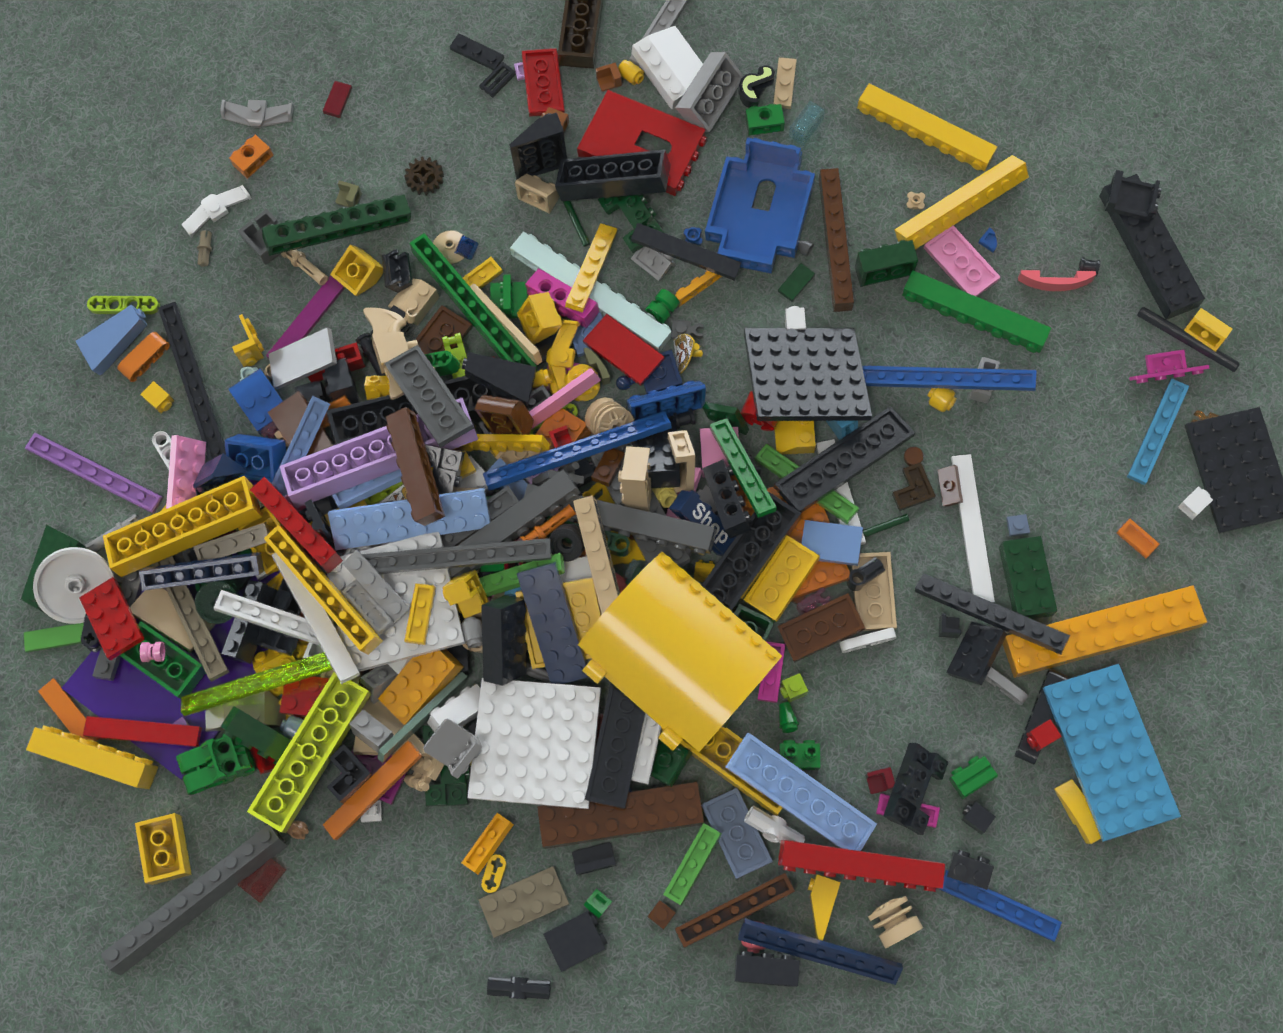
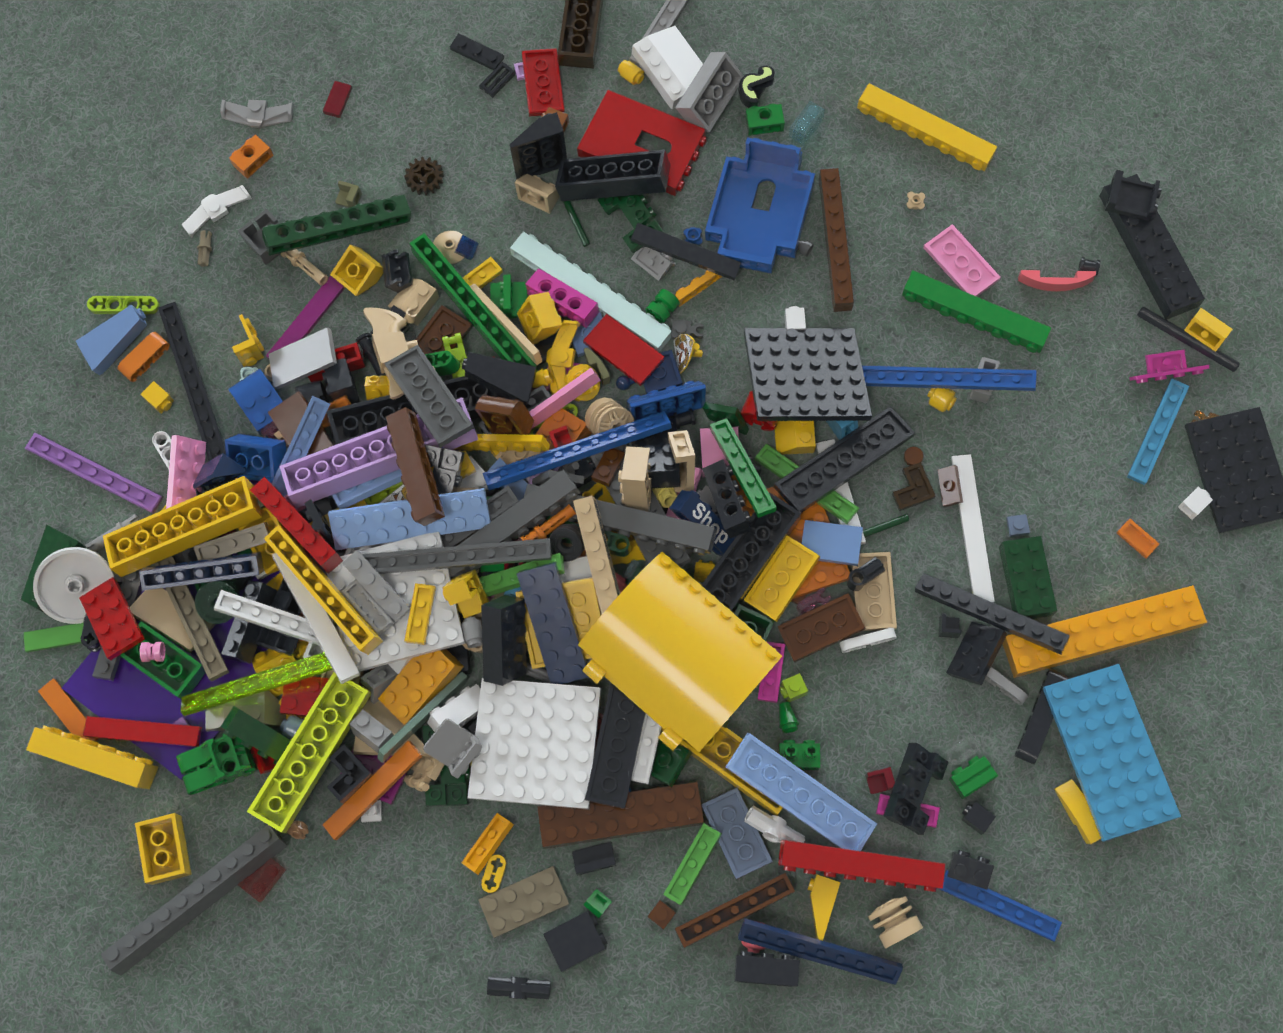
(591, 268): yellow plate -> none
(608, 77): dark orange panel -> none
(785, 82): tan plate -> none
(796, 282): dark green tile -> none
(886, 263): dark green brick -> none
(963, 202): yellow brick -> none
(989, 240): blue tile -> none
(1043, 735): red brick -> none

